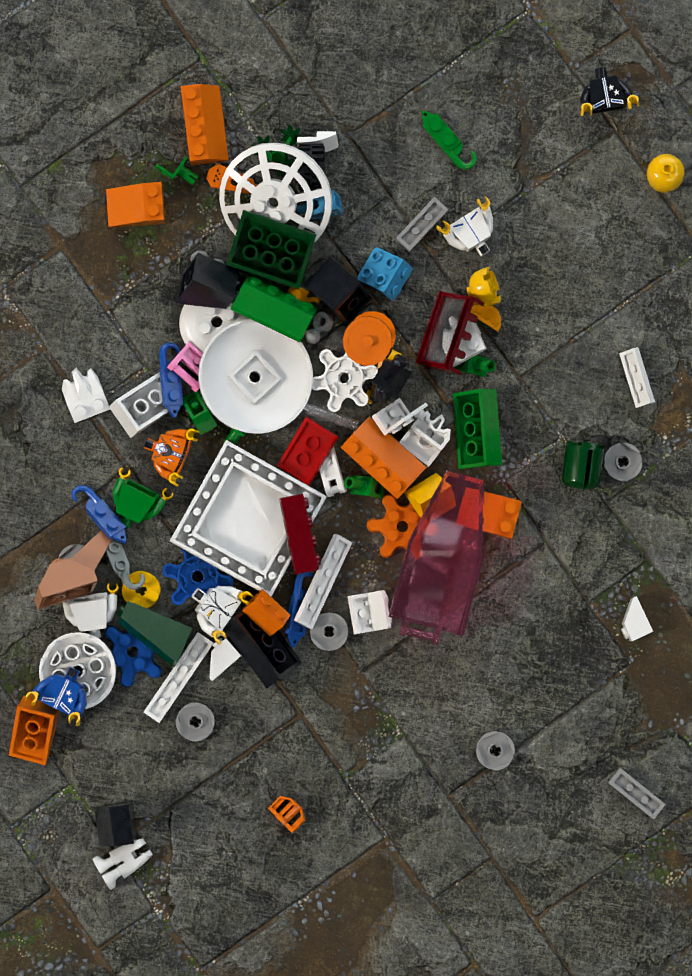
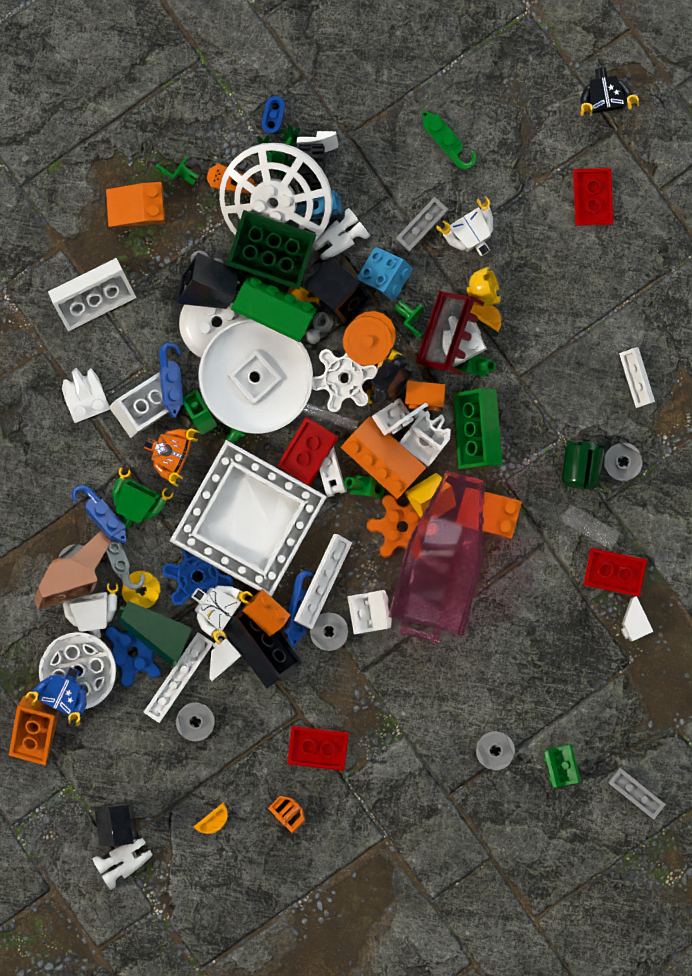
(92, 294): none -> white slope
(191, 358): bright pink plate -> none
(204, 124): orange slope -> none
(213, 821): none -> light orange plate
(273, 116): none -> blue plate
(298, 533): dark red brick -> none
(317, 748): none -> red tile
(338, 238): none -> white piece
(411, 316): none -> green bracket
(422, 392): none -> orange brick
(562, 766): none -> green bracket
(590, 527): none -> clear plate
(593, 197): none -> red tile
(615, 572): none -> red tile
(665, 173): yellow cylinder -> none

